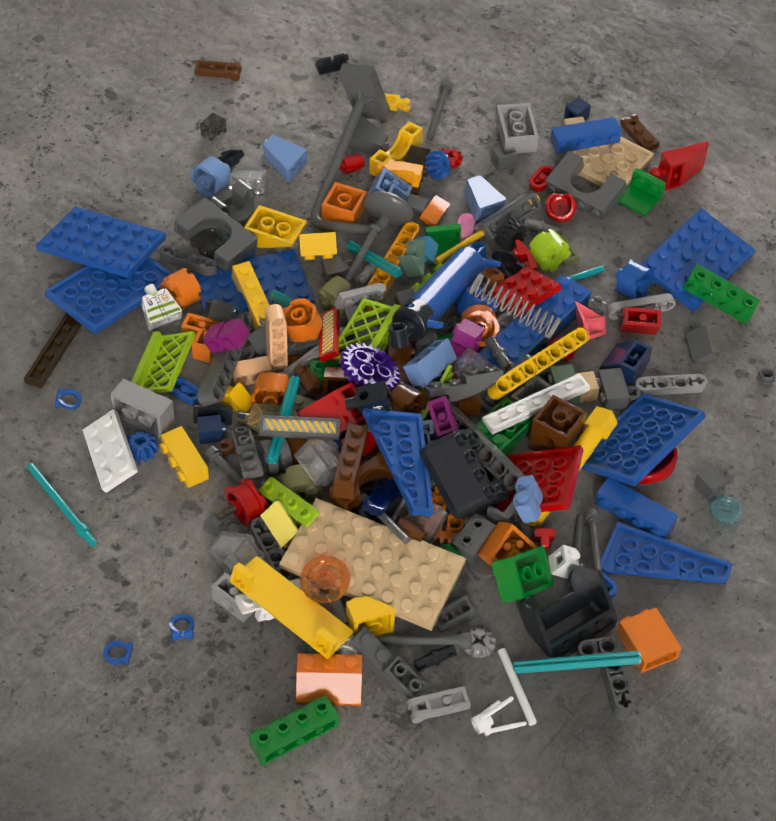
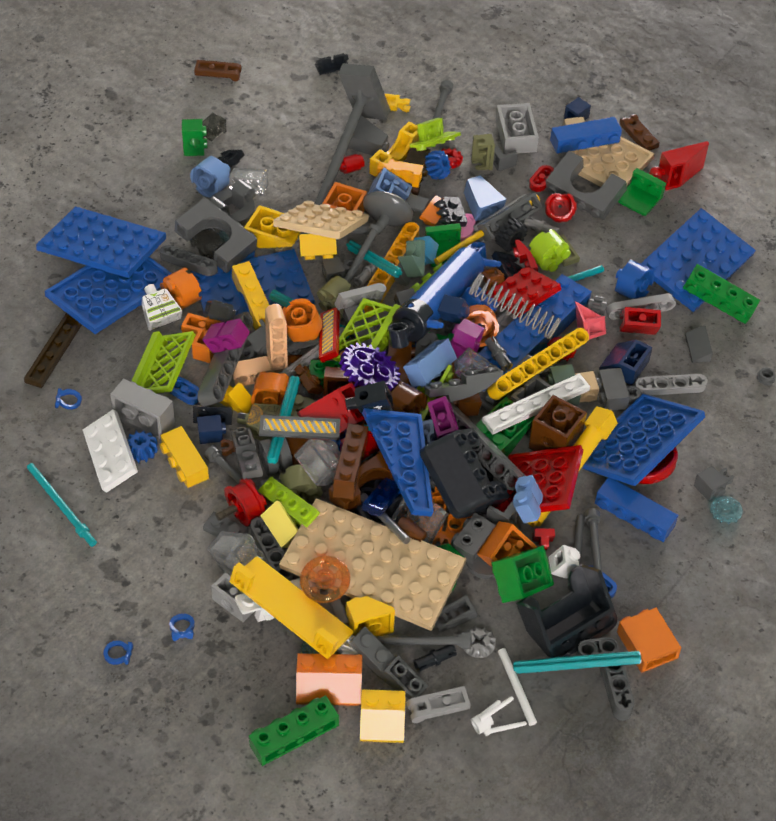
(193, 137): none -> green brick
(284, 156): medium blue slope -> none
(321, 220): none -> tan plate
(382, 716): none -> slope
(432, 133): none -> lime bracket
(451, 210): none -> black plate
(453, 309): none -> dark blue brick
(483, 151): none -> olive hinge
(648, 555): blue wing -> none

